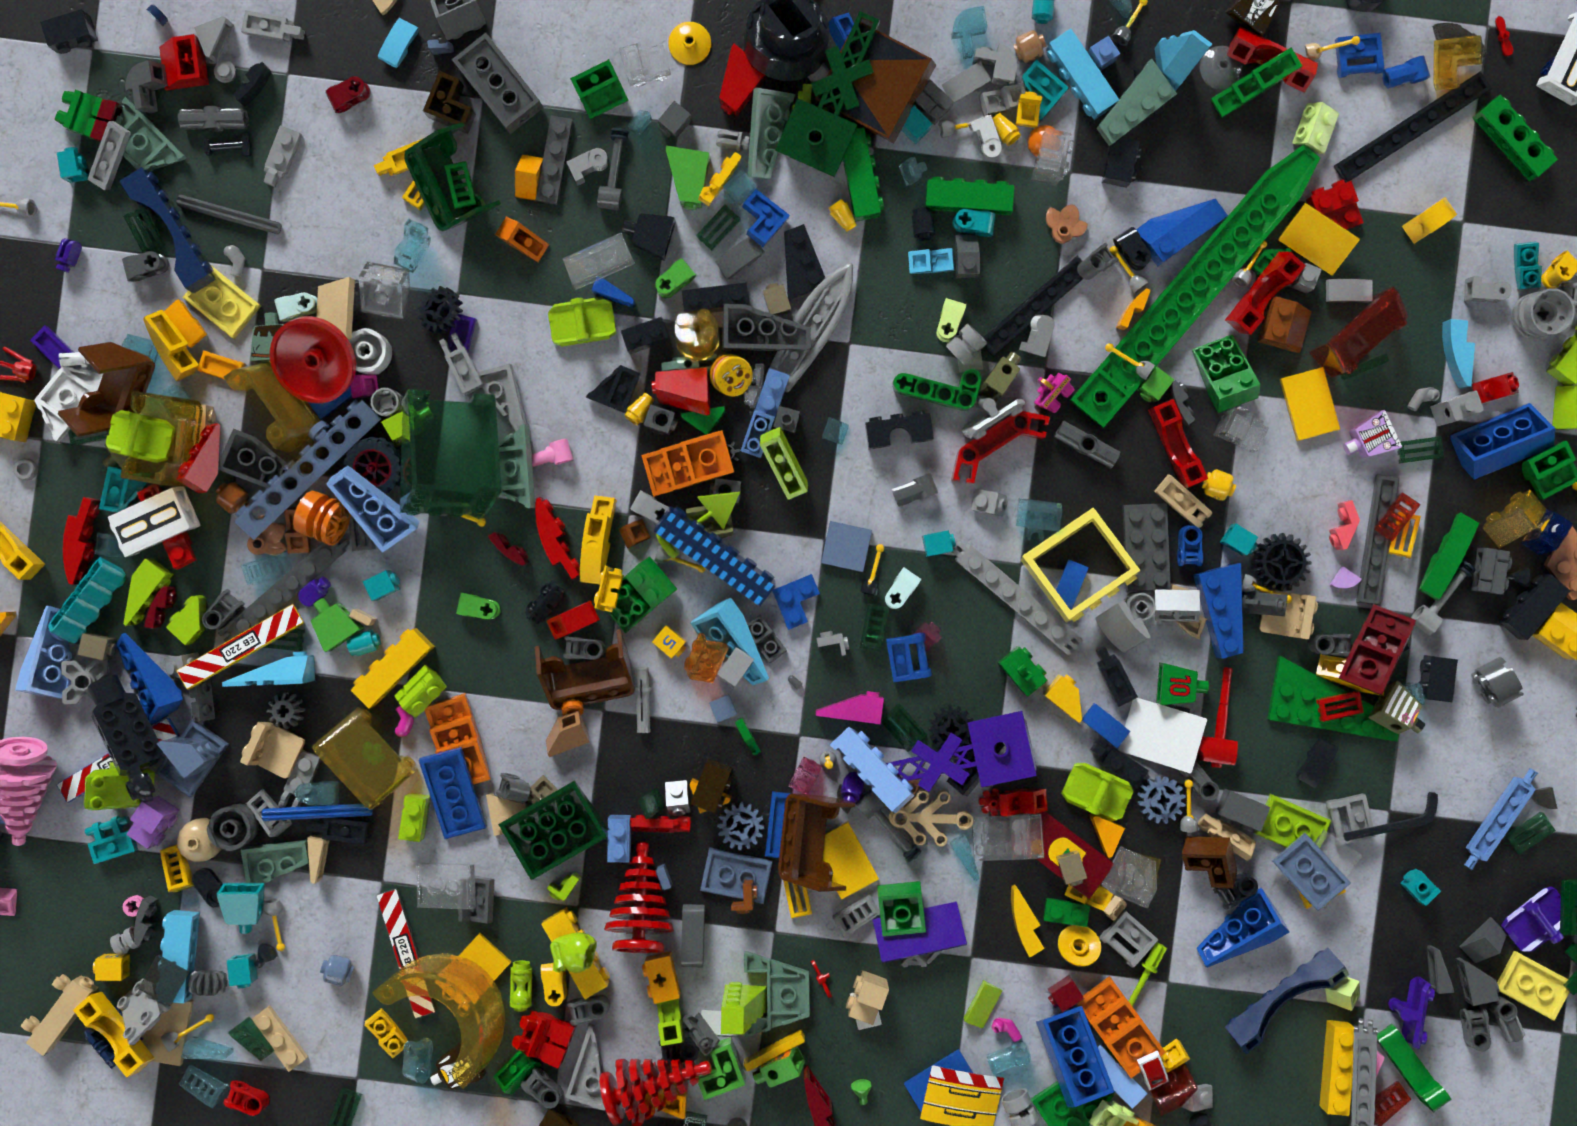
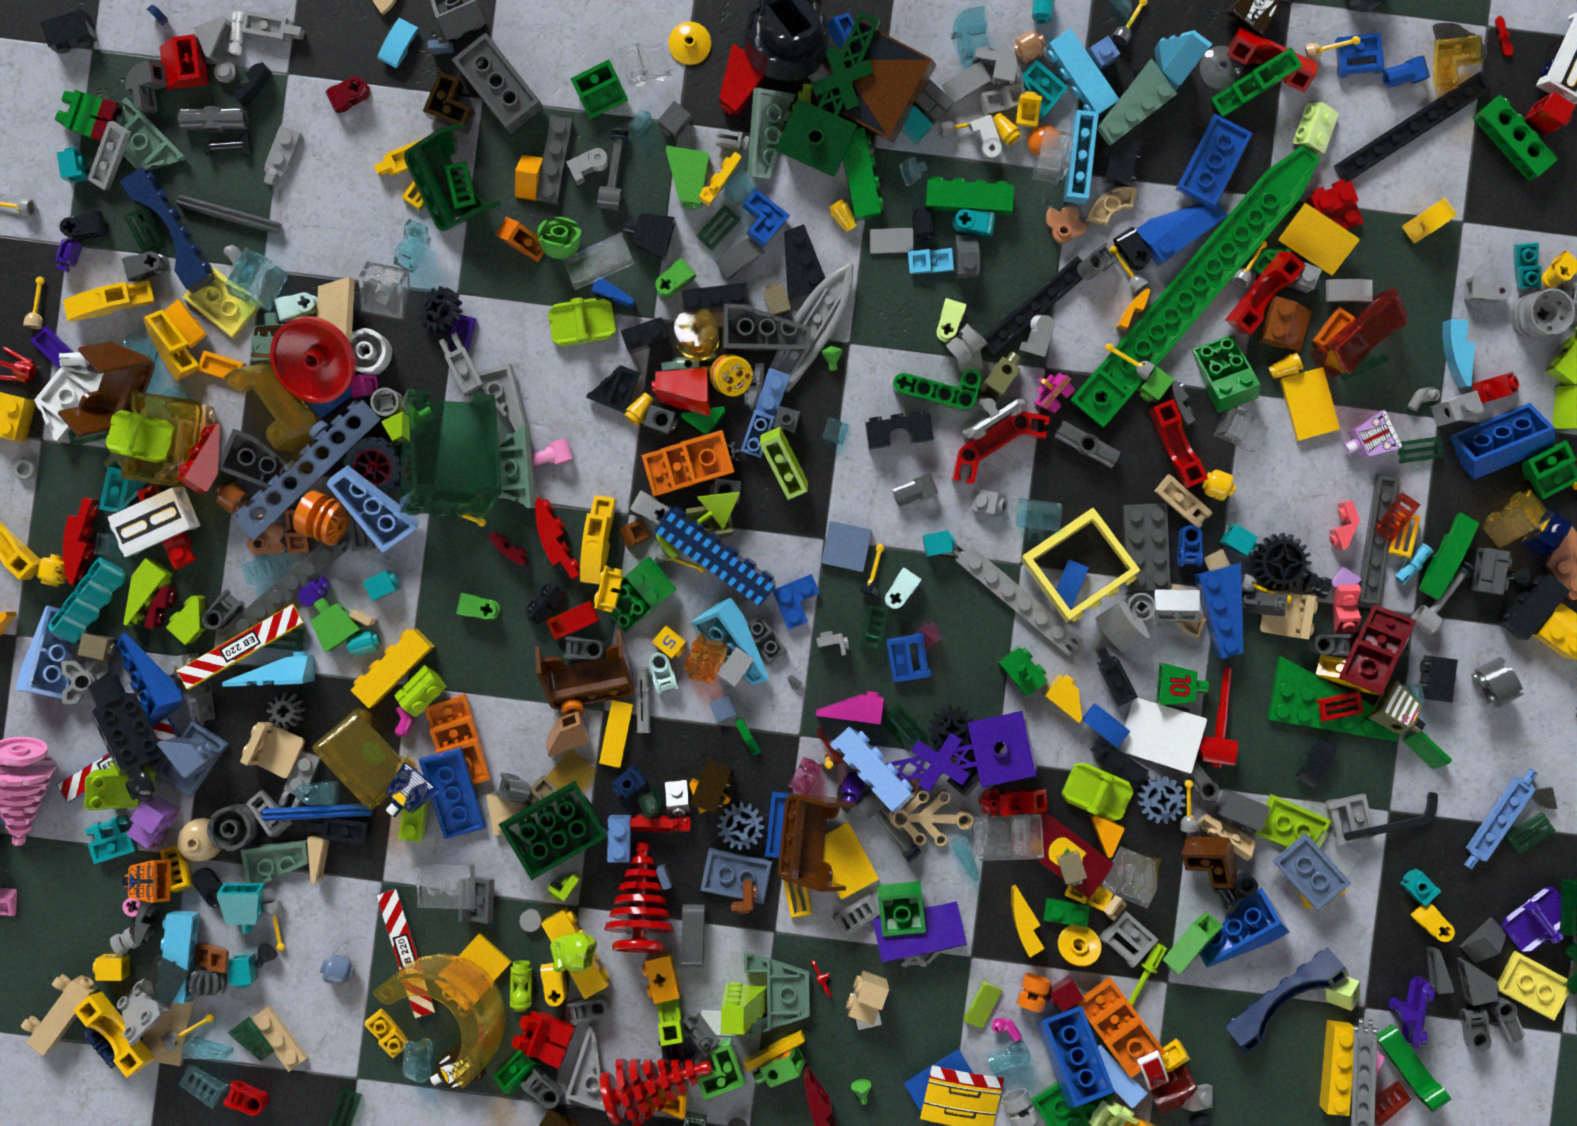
(33, 319): none -> hinge
(52, 570): none -> yellow head
(88, 225): none -> black piece
(108, 298): none -> yellow slope
(149, 881): none -> orange torso
(212, 957): none -> dark orange slope
(236, 35): none -> white axle
(256, 280): none -> clear light blue slope
(409, 790): none -> clear blue torso
(530, 920): none -> light grey tile
(559, 237): none -> bright green cylinder
(571, 768): none -> clear yellow piece
(616, 733): none -> yellow tile
(634, 776): none -> dark blue brick
(663, 674): none -> light aqua piece
(821, 733): none -> clear red piece
(832, 355): none -> bright green rock
(891, 240): none -> light grey slope
(1037, 985): none -> orange wheel
(1081, 158): none -> medium azure brick
(1110, 203): none -> tan tile
(1192, 943): none -> bright green slope
(1214, 161): none -> blue tile
(1216, 560): none -> tan tile
(1286, 366): none -> yellow cone
(1317, 585): none -> black wheel
(1333, 325): none -> orange tile
(1345, 609): none -> coral slope
(1413, 564): none -> medium azure pin
(1426, 749): none -> green slope
(1432, 920): none -> yellow piece
(1550, 113): none -> red brick

